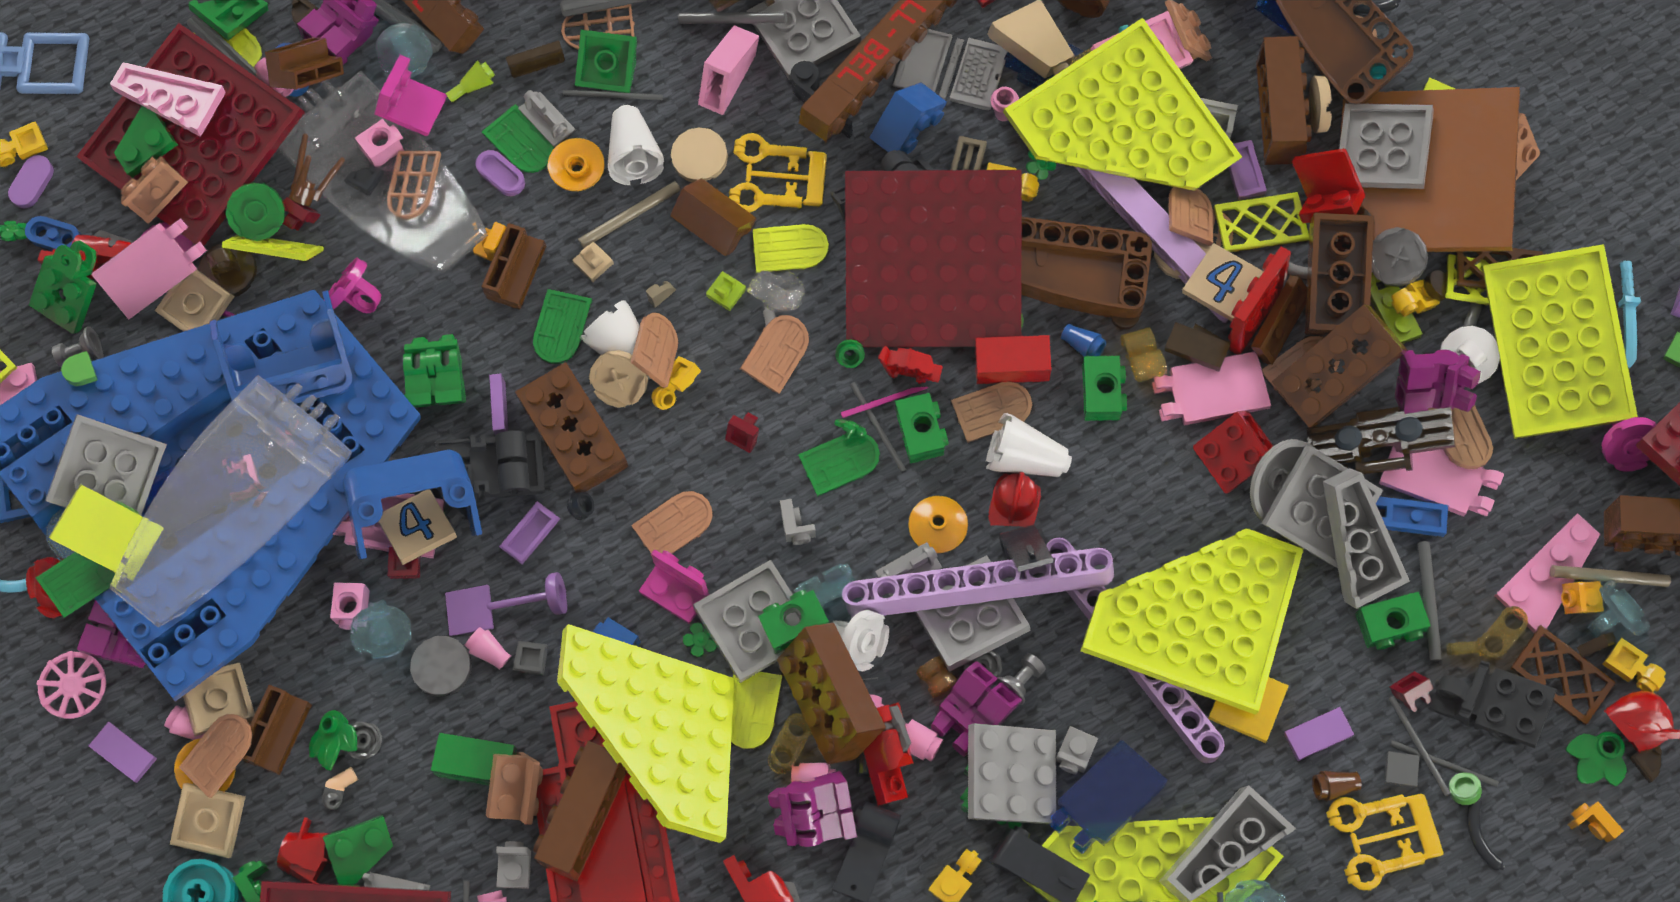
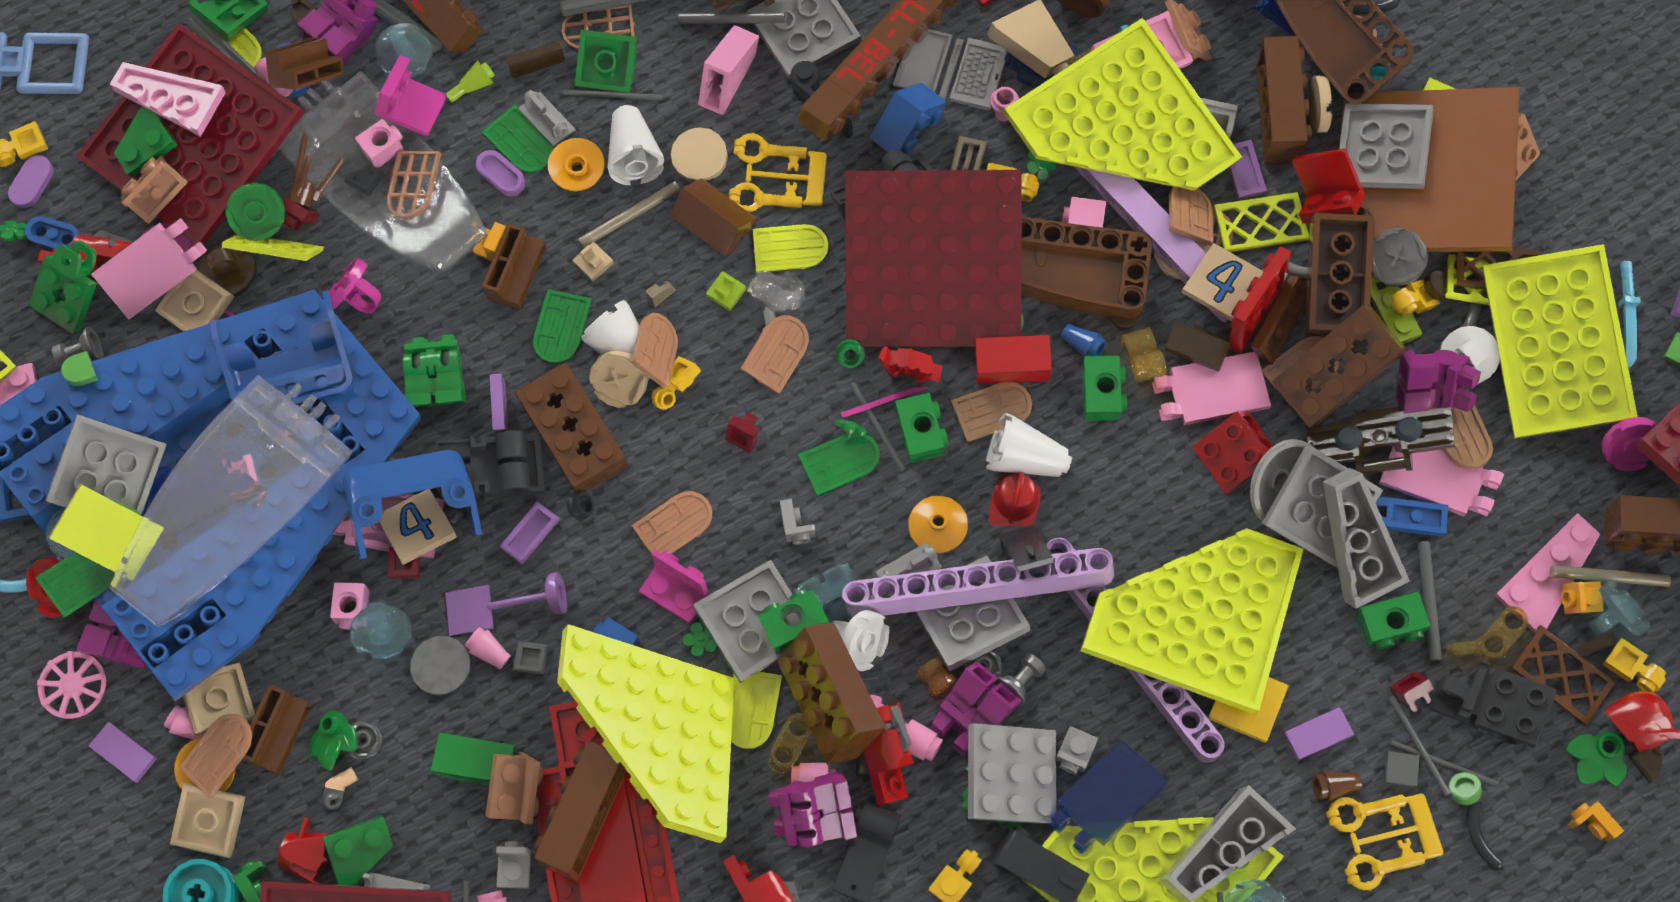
(1085, 212): none -> bright pink brick

